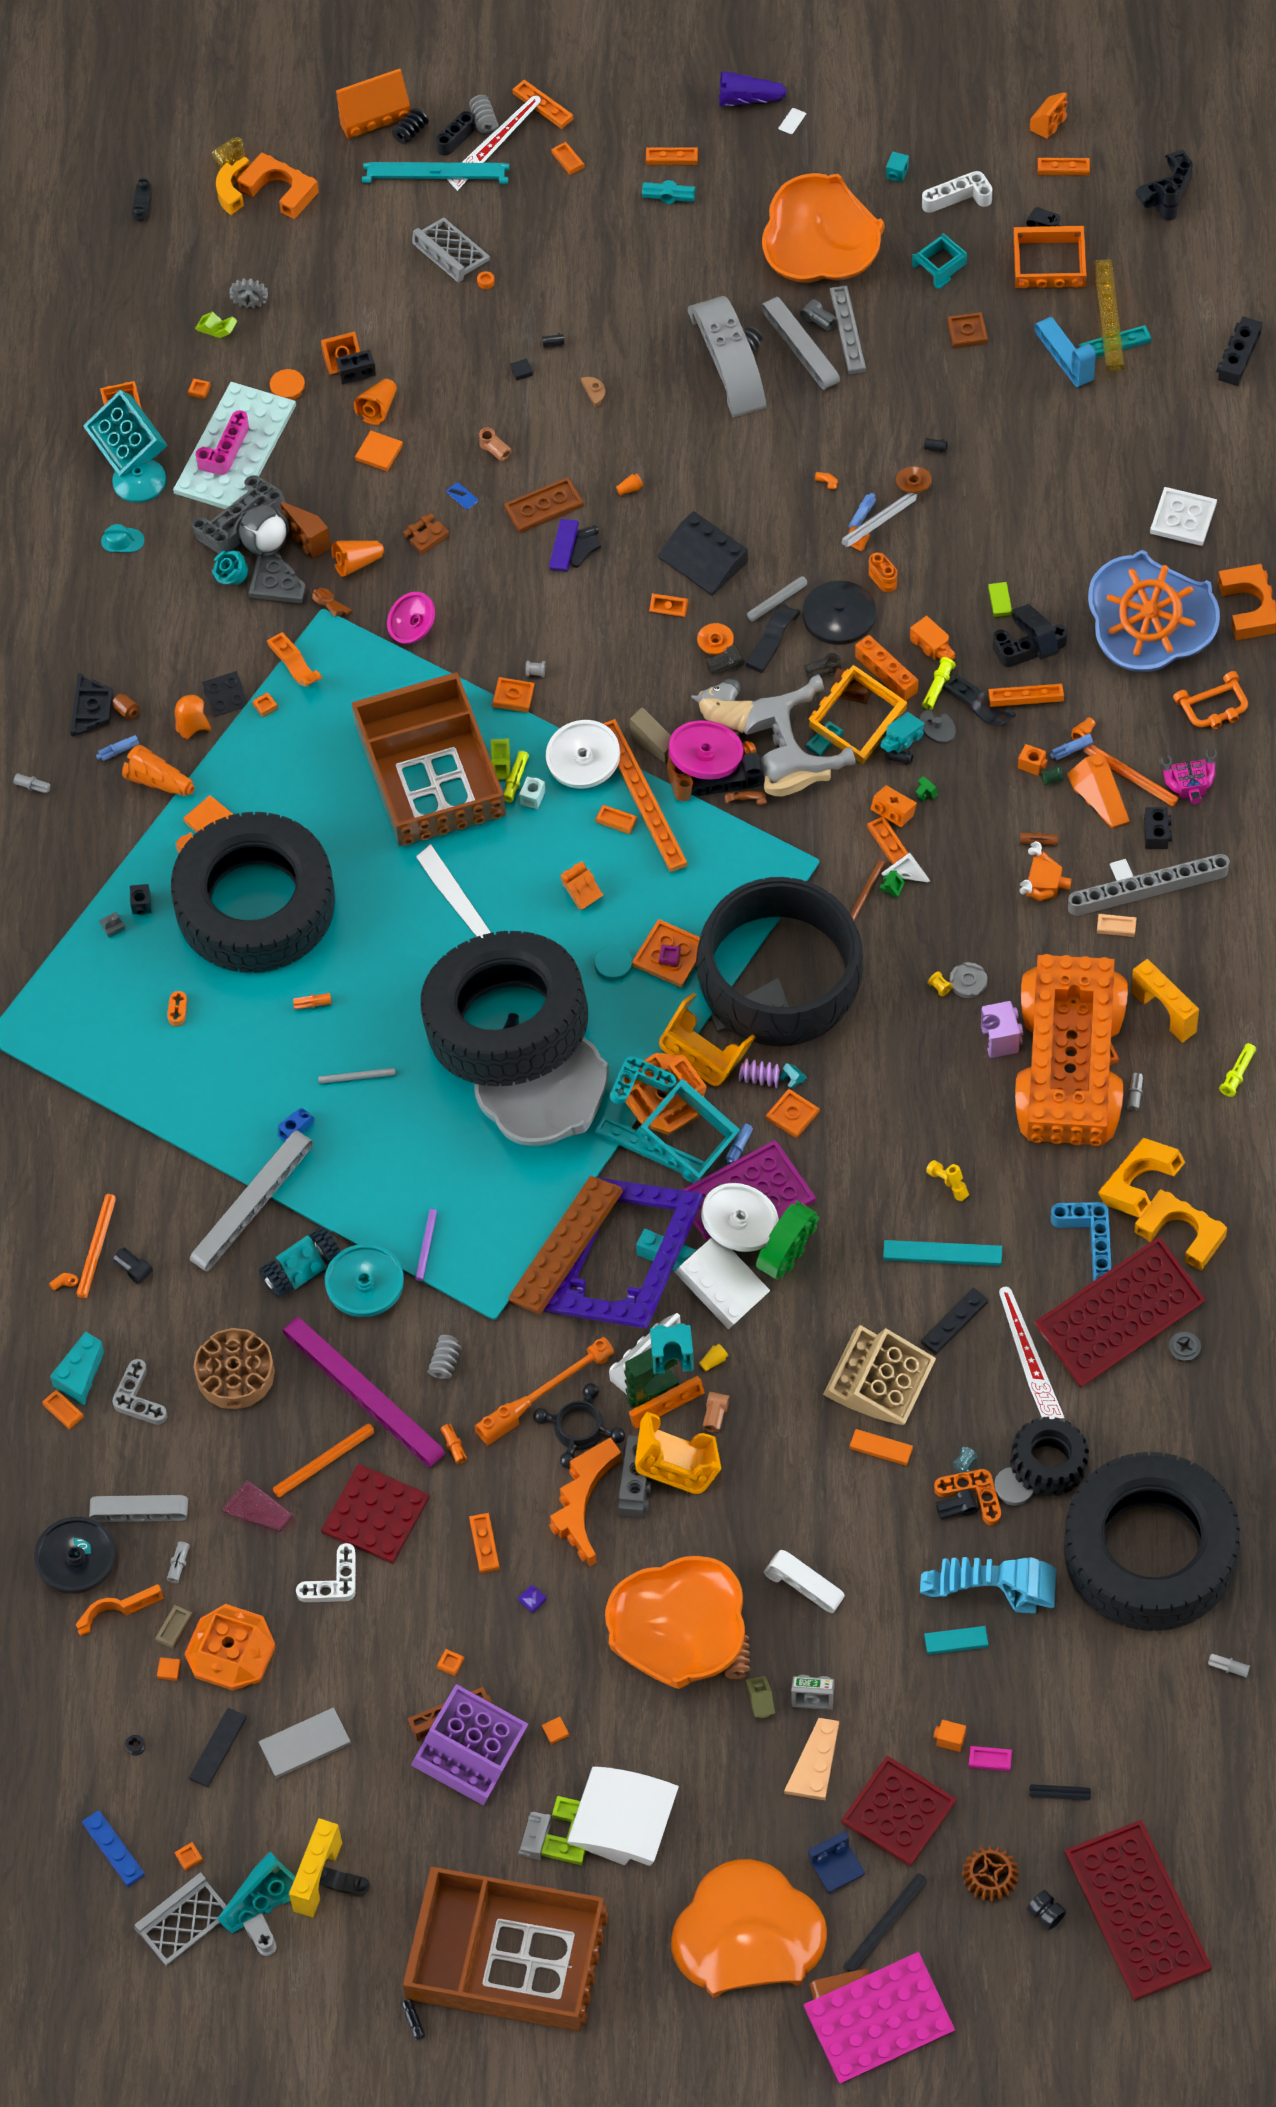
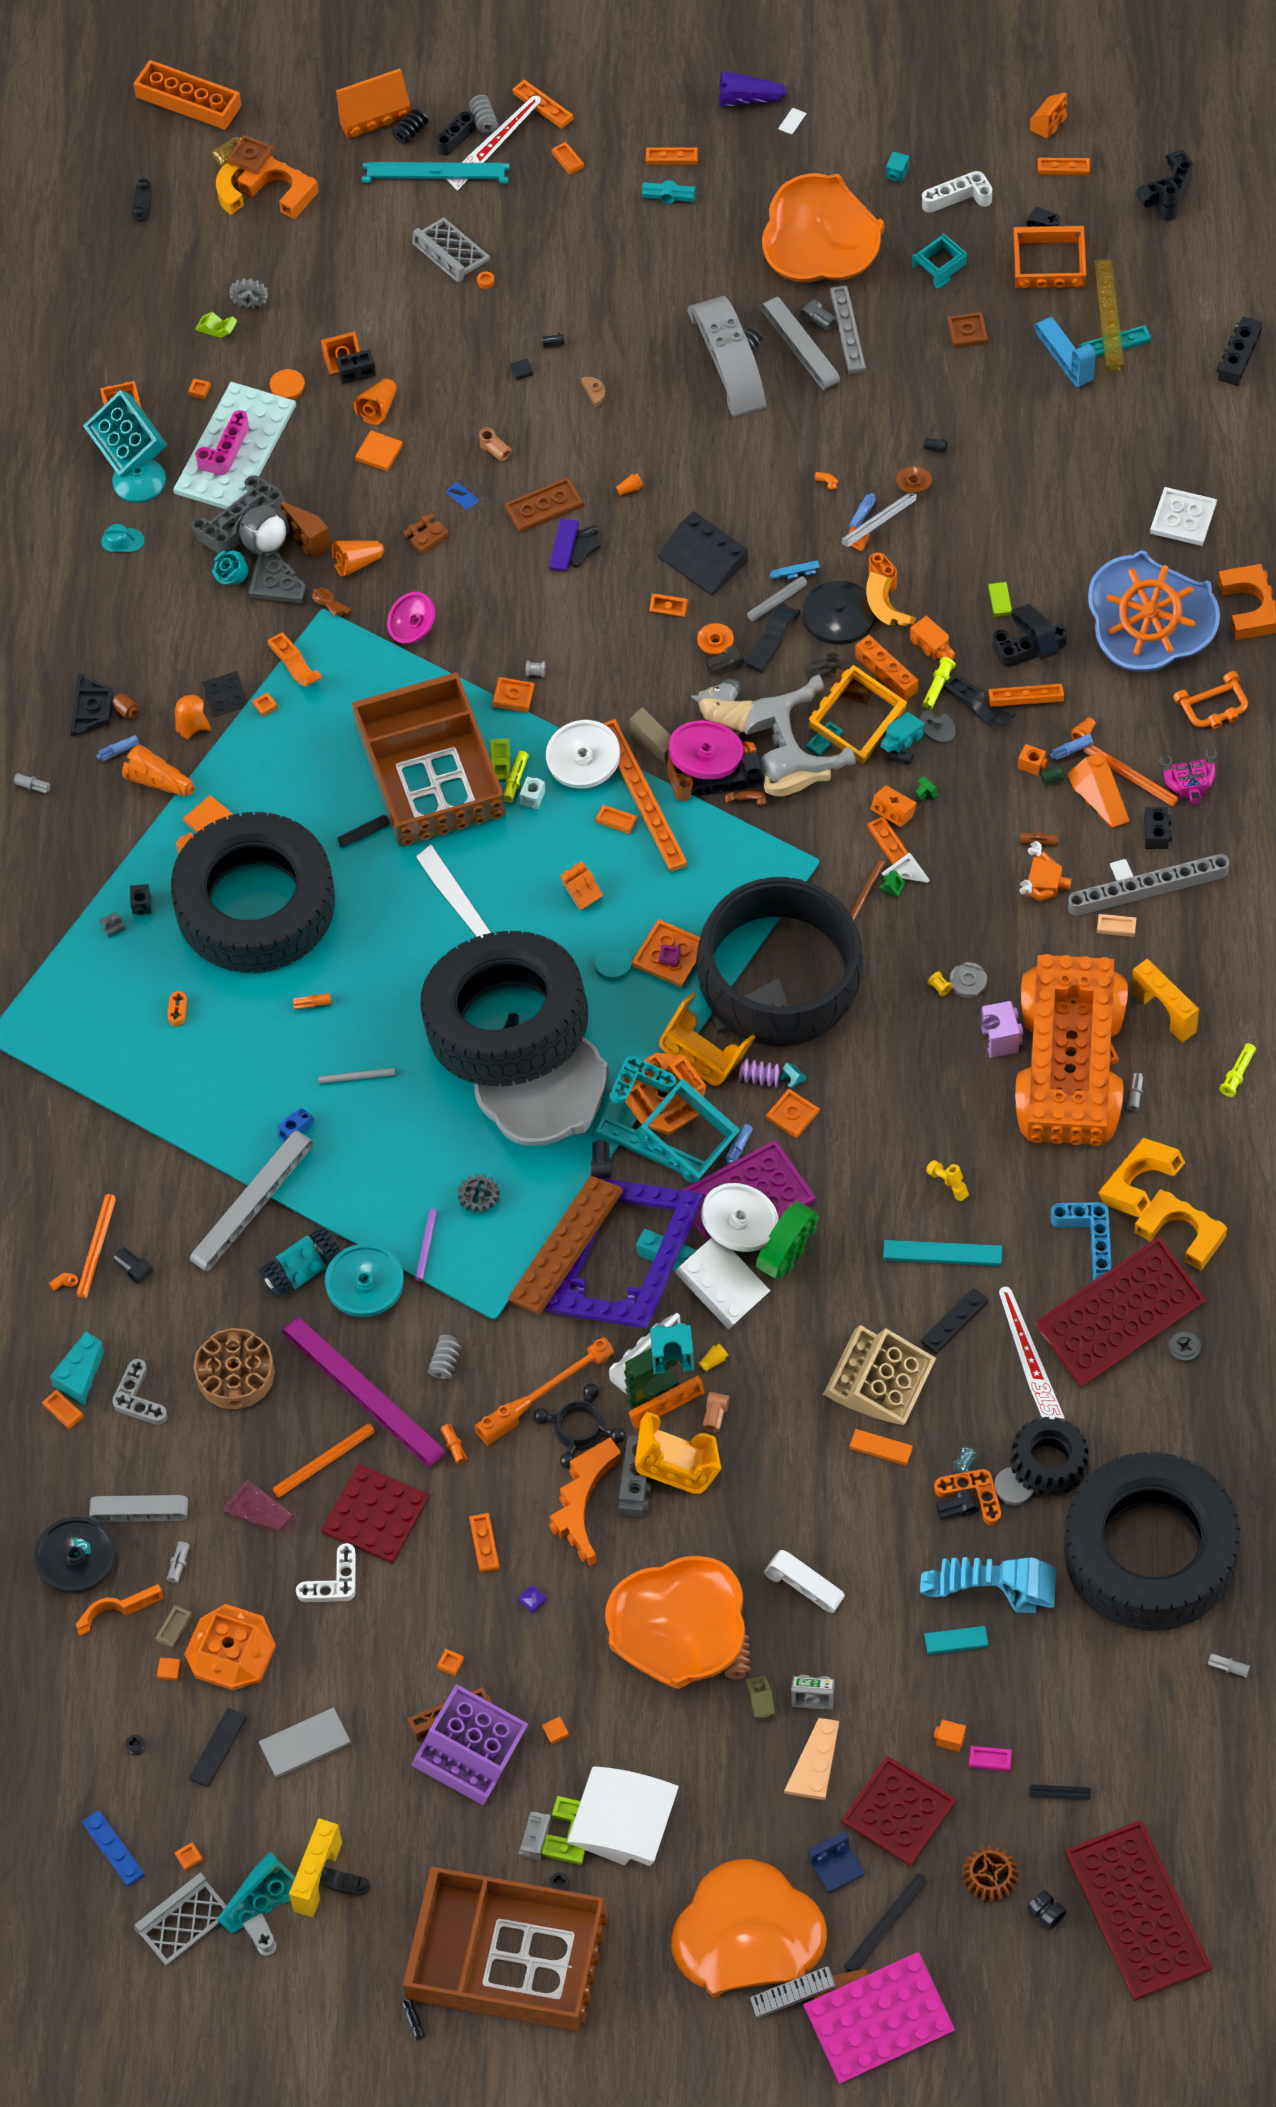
(187, 94): none -> orange brick
(250, 154): none -> dark orange tile
(363, 830): none -> black axle
(488, 1188): none -> dark grey gear
(564, 1879): none -> black bush
(600, 1159): none -> black piece
(793, 571): none -> dark azure hinge
(793, 1992): none -> light grey tile
(878, 600): none -> light orange arch

